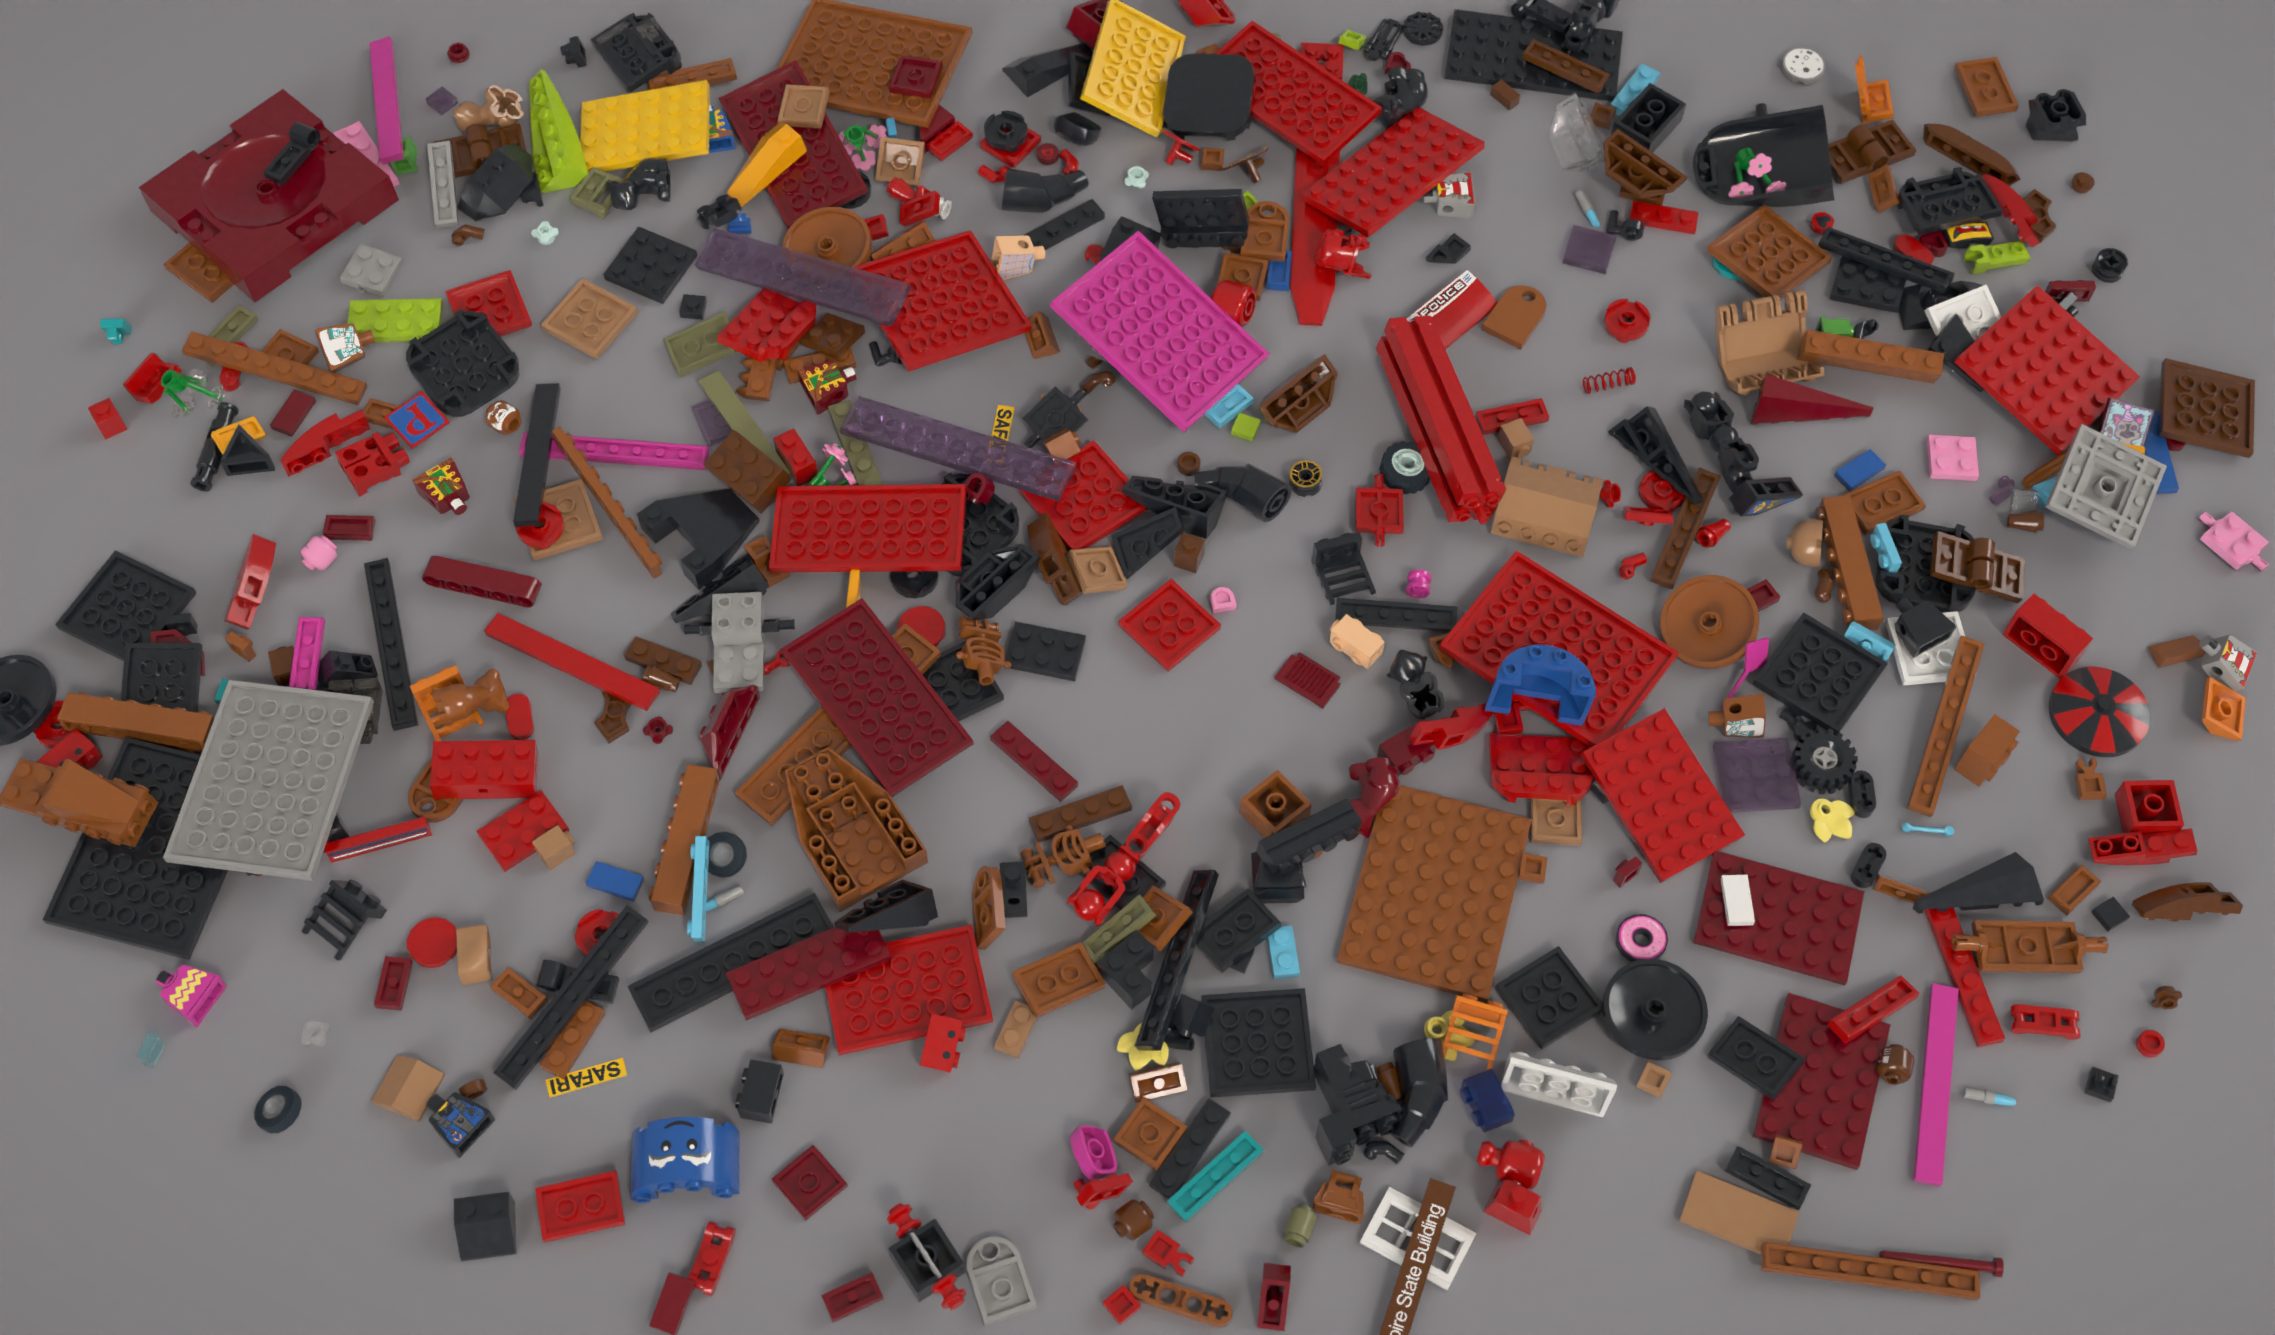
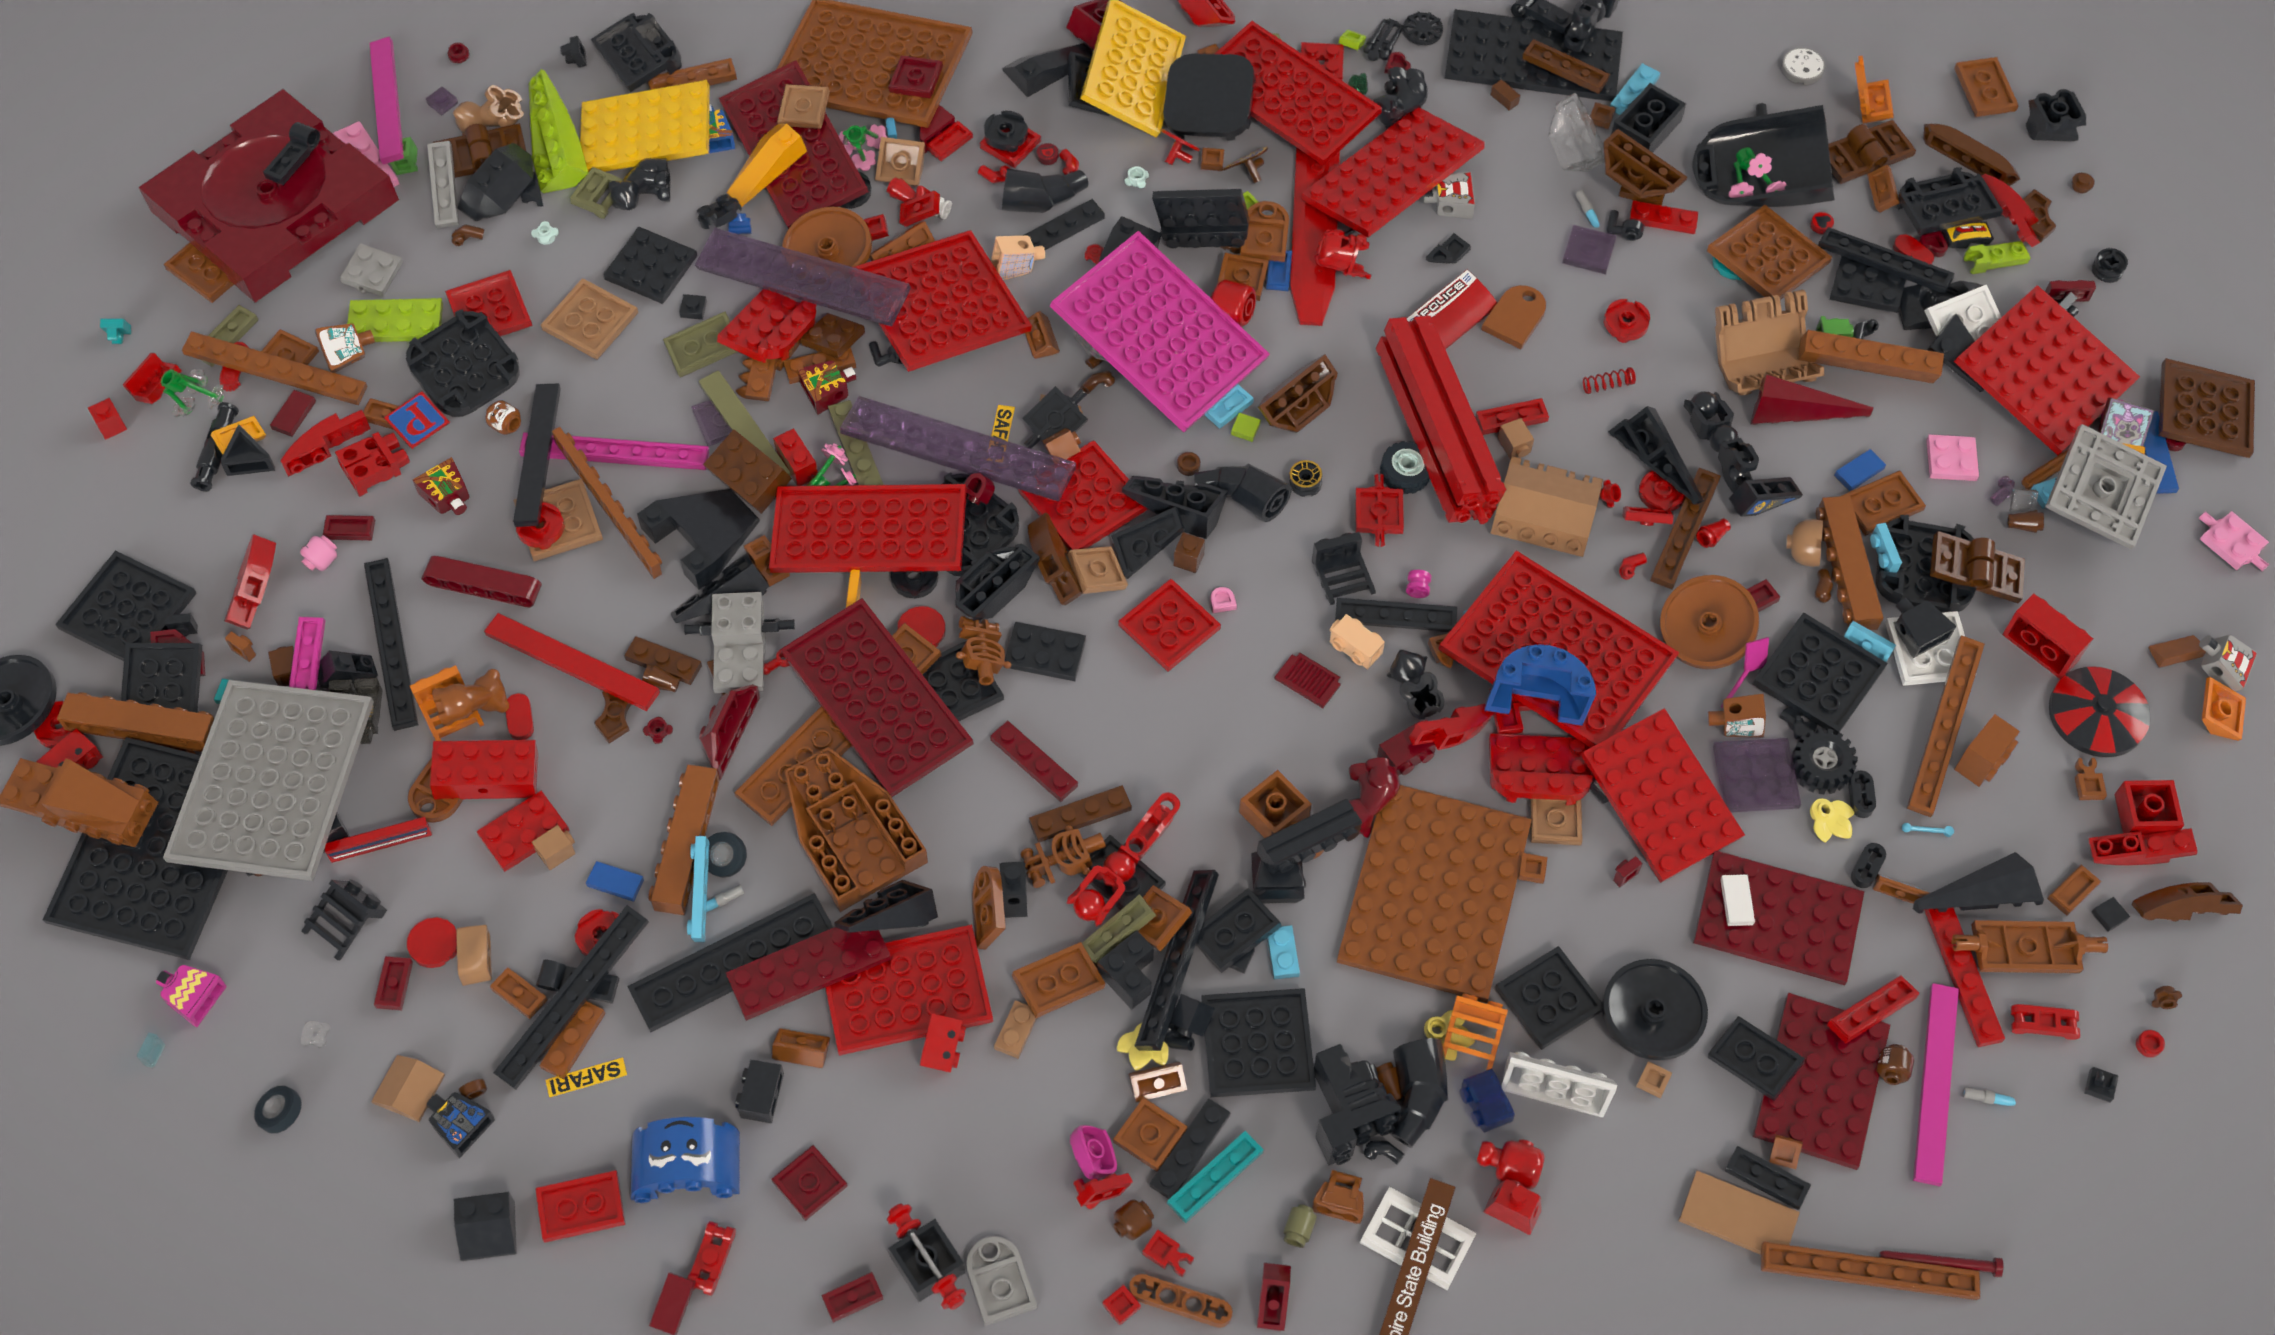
(1077, 128): black piece -> none
(1645, 926): tile -> none

